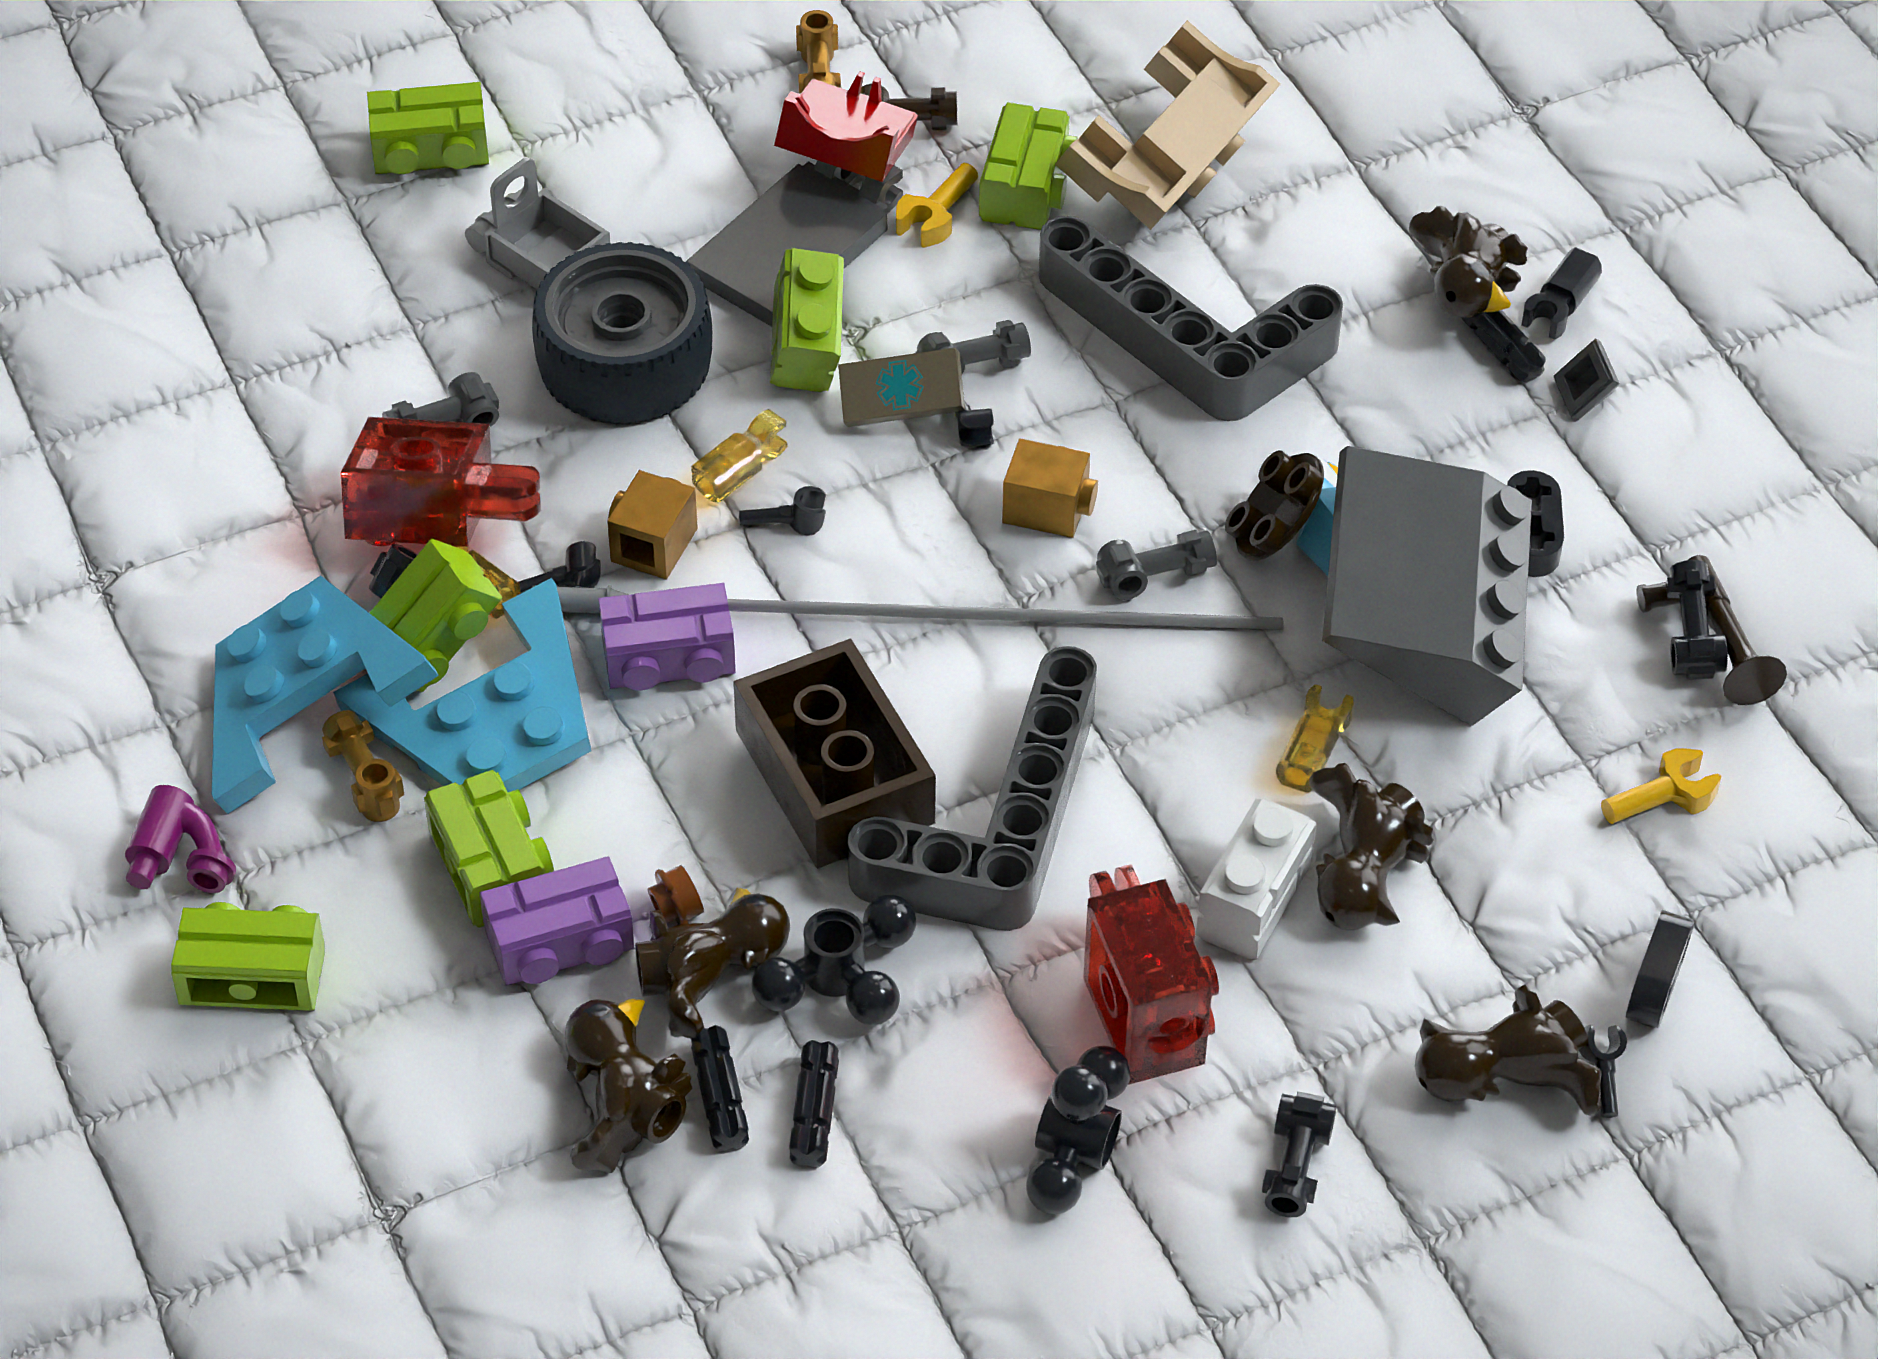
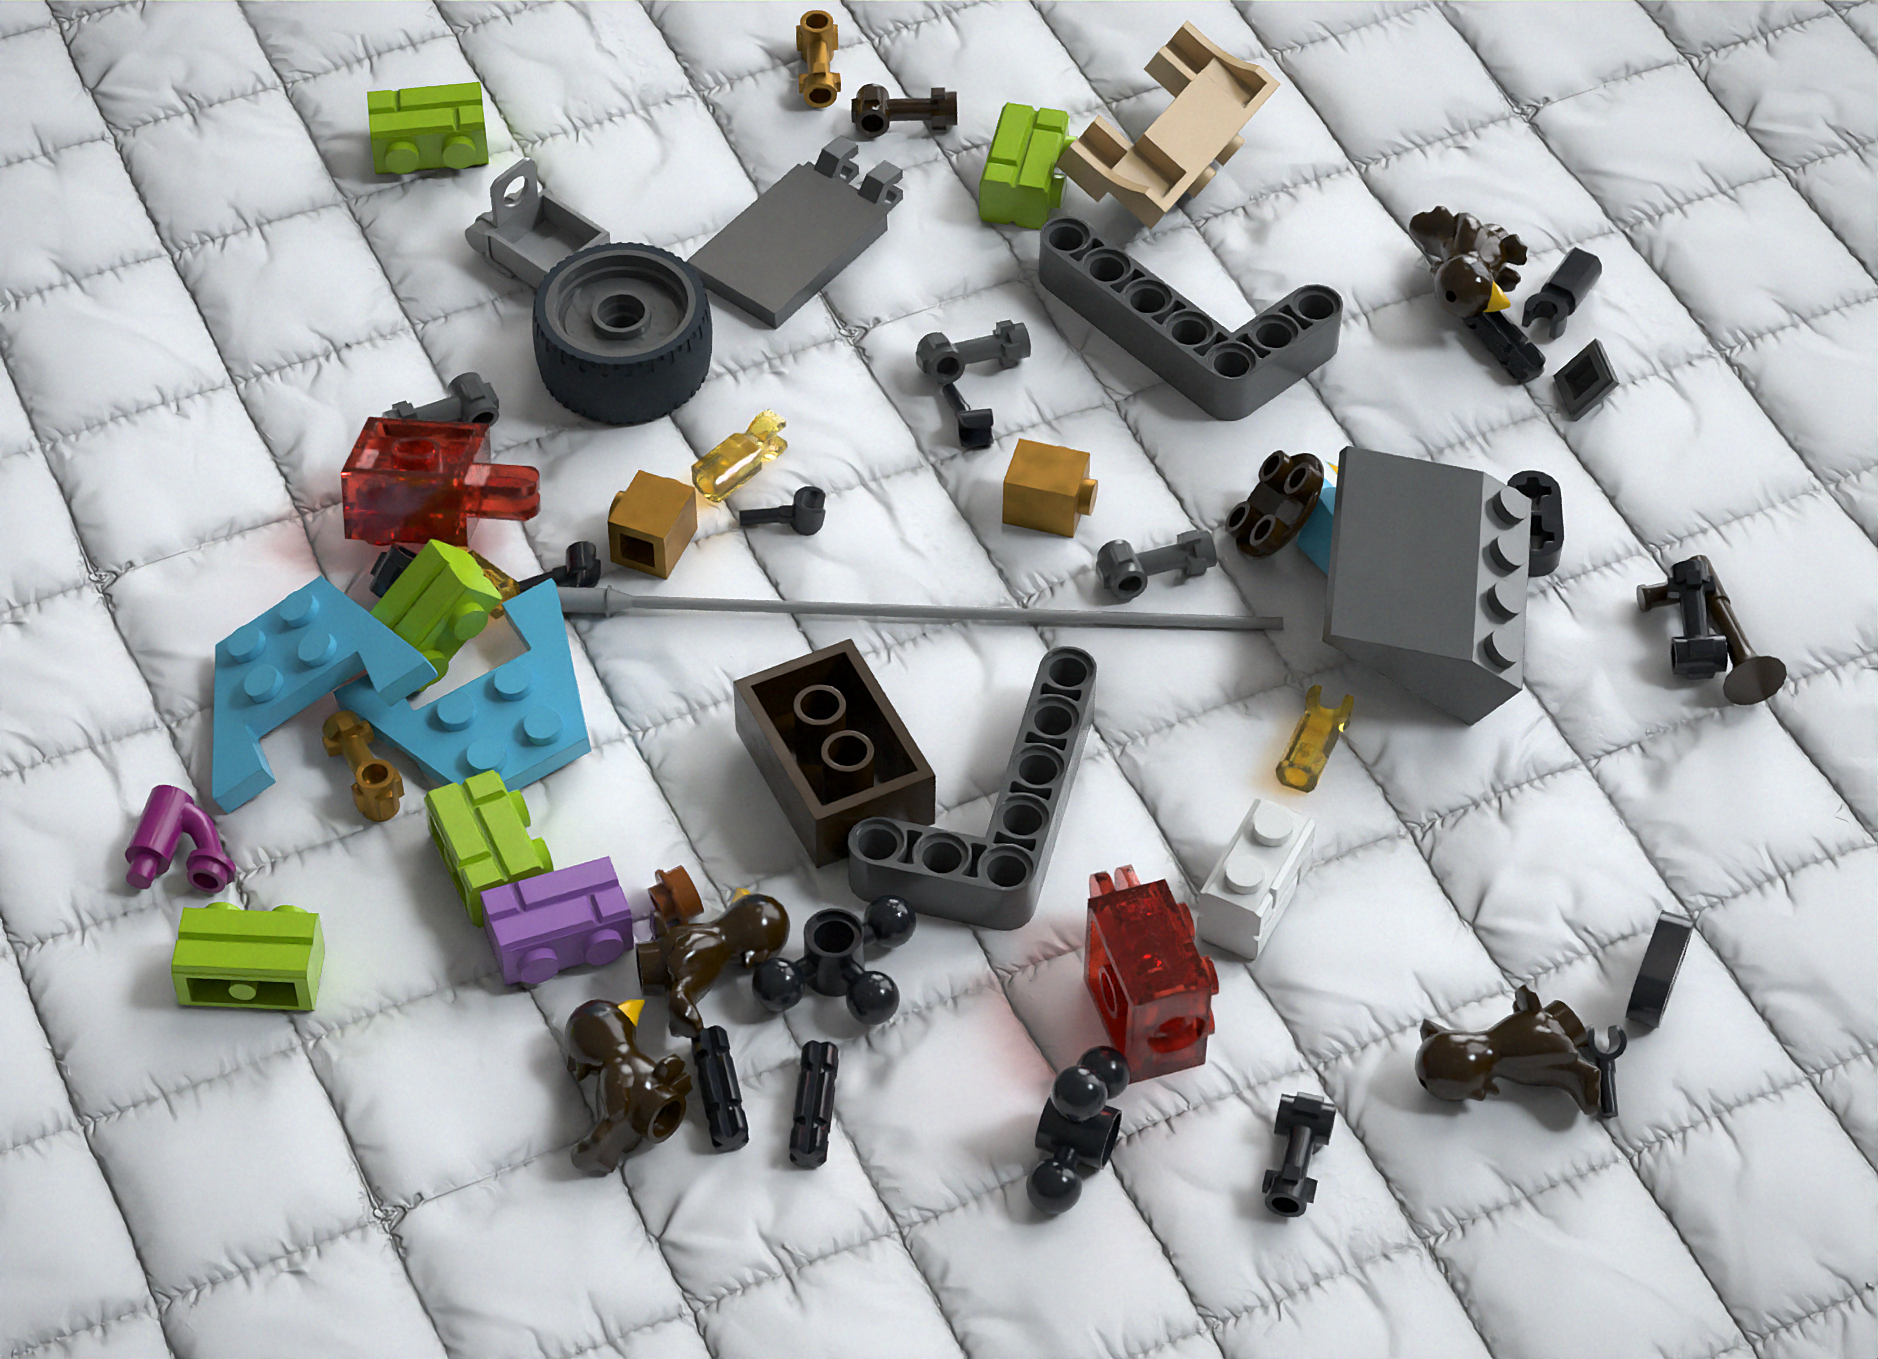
(667, 636): medium lavender brick -> none
(807, 320): lime brick -> none
(846, 127): red piece -> none
(901, 387): dark tan tile -> none
(934, 209): yellow bar -> none
(1375, 837): dark brown animal -> none
(1670, 786): yellow bar -> none

